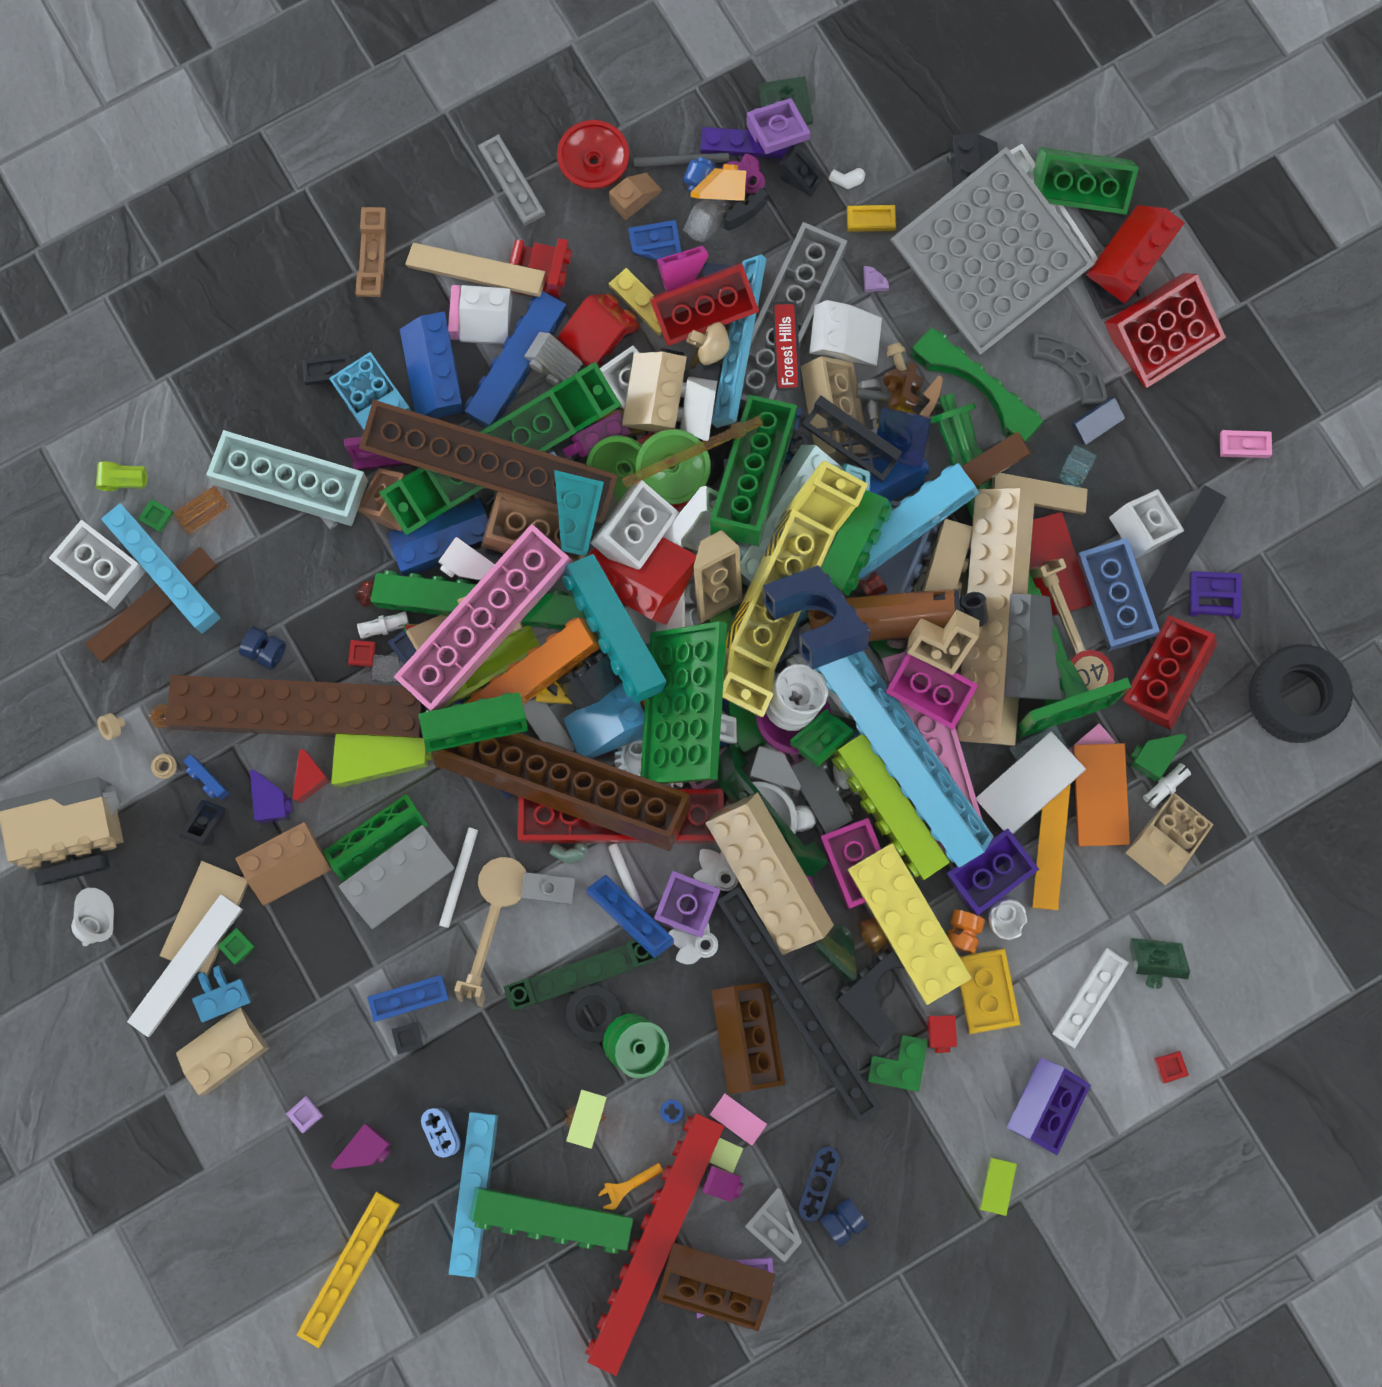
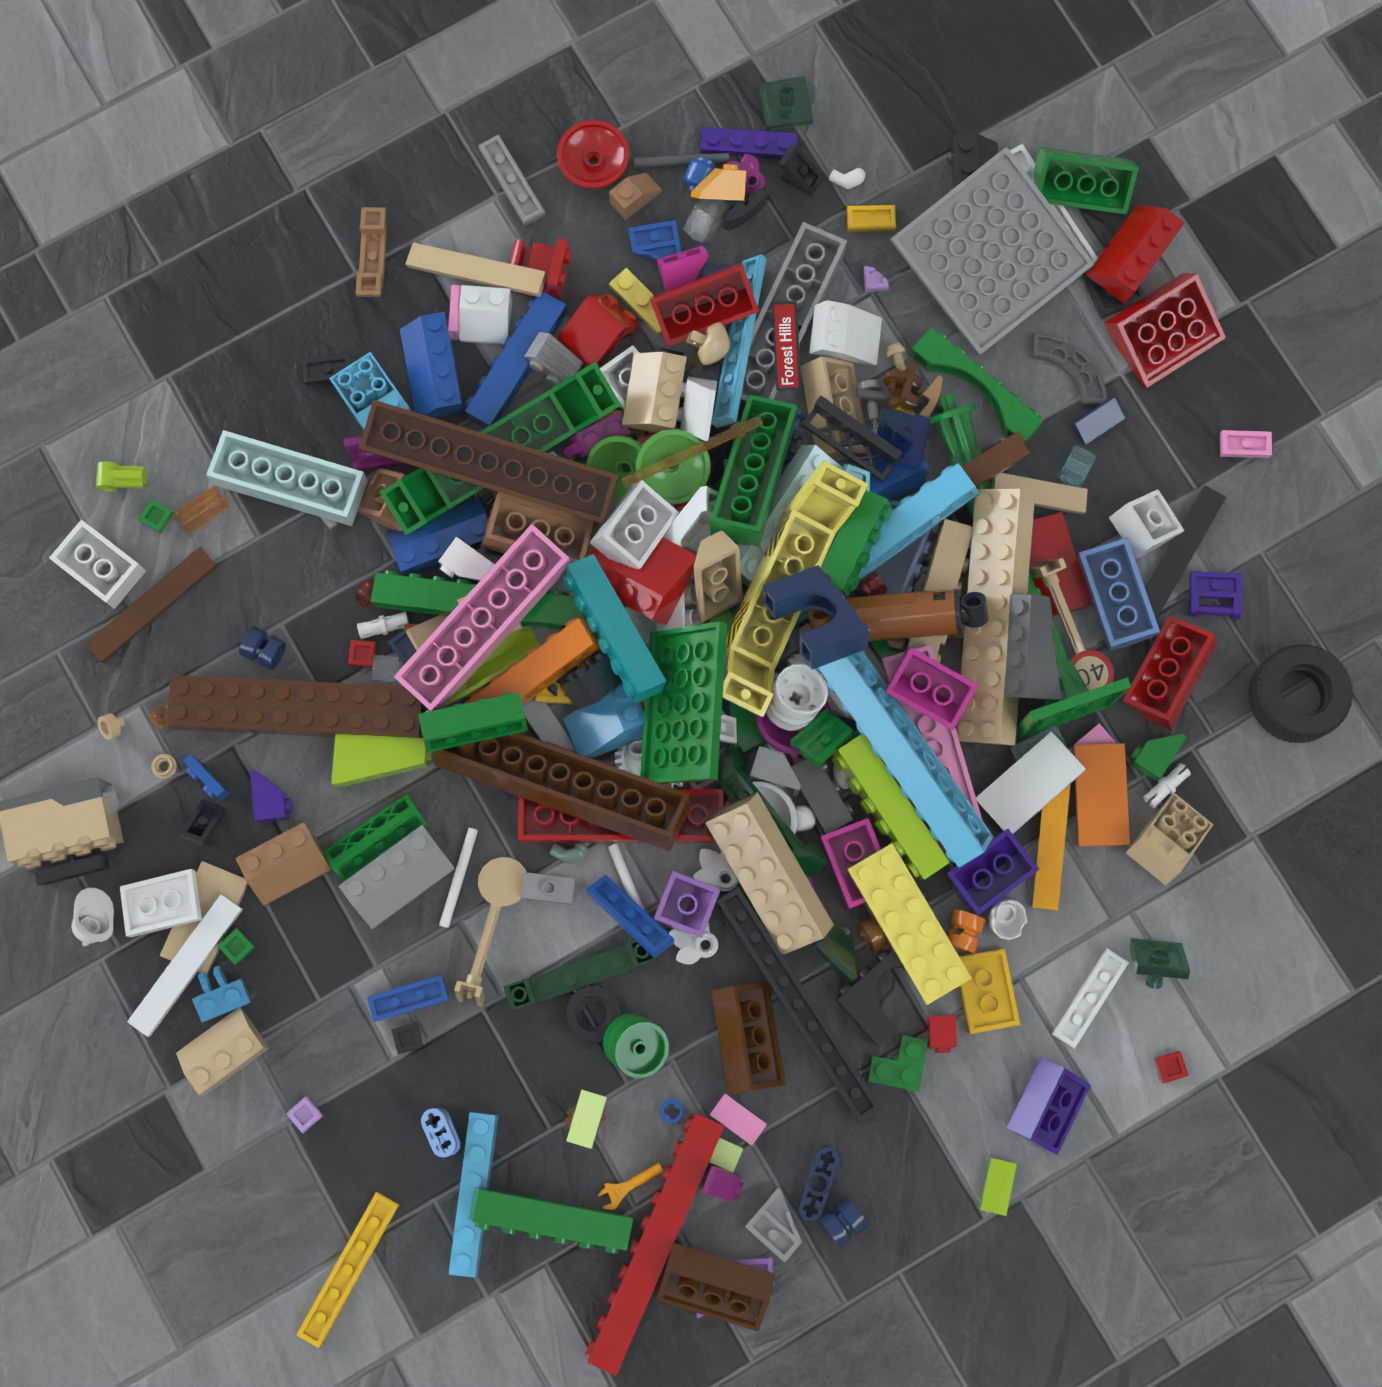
(160, 568): medium azure arch -> none
(160, 903): none -> white plate
(308, 777): red slope -> none
(364, 1149): magenta slope -> none
(577, 510): teal wing -> none
(777, 126): medium lavender plate -> none
(945, 646): tan brick -> none

